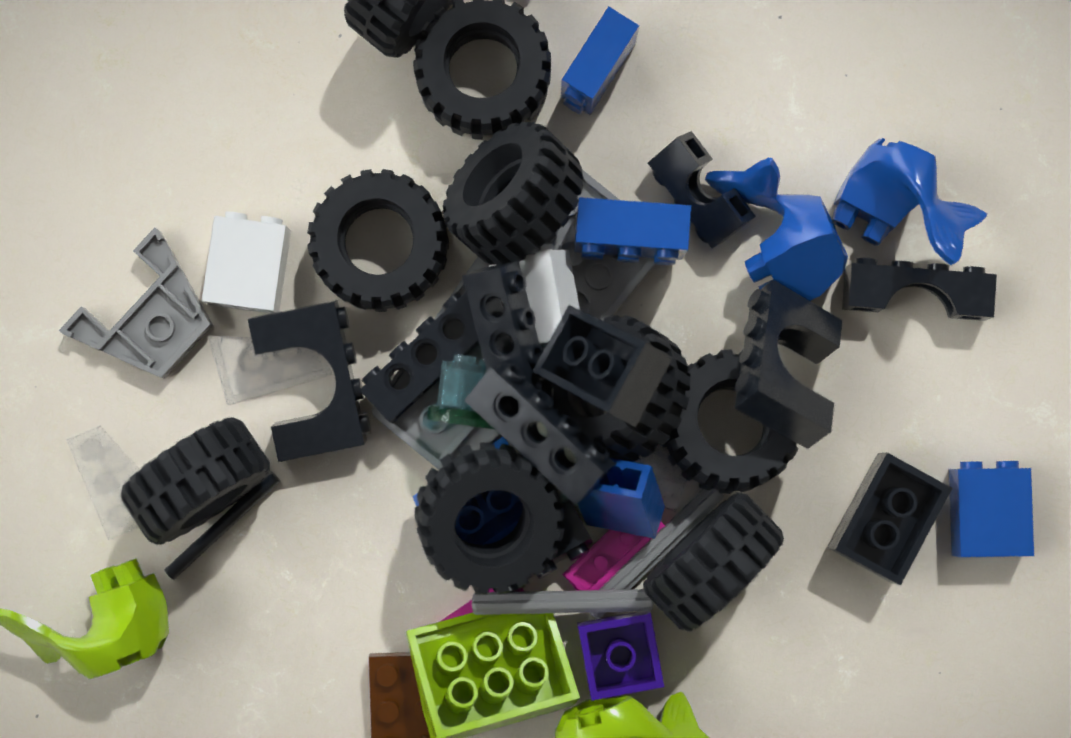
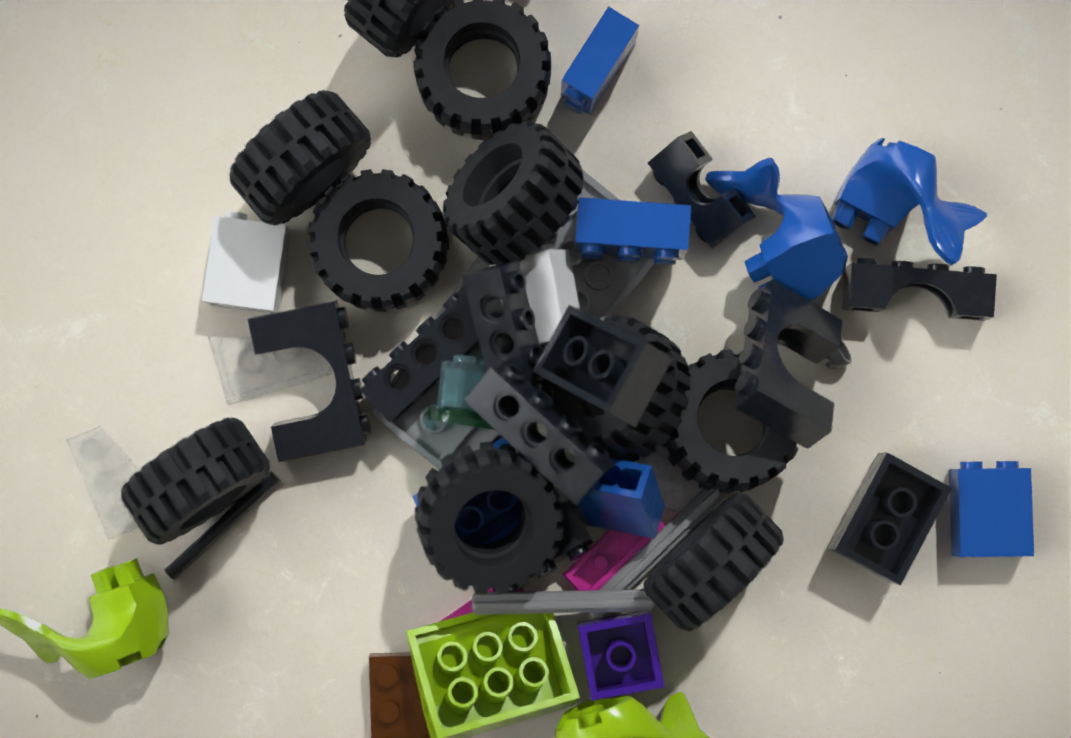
(158, 326): light grey wing -> none
(299, 157): none -> black tyre
(839, 358): none -> dark grey hinge

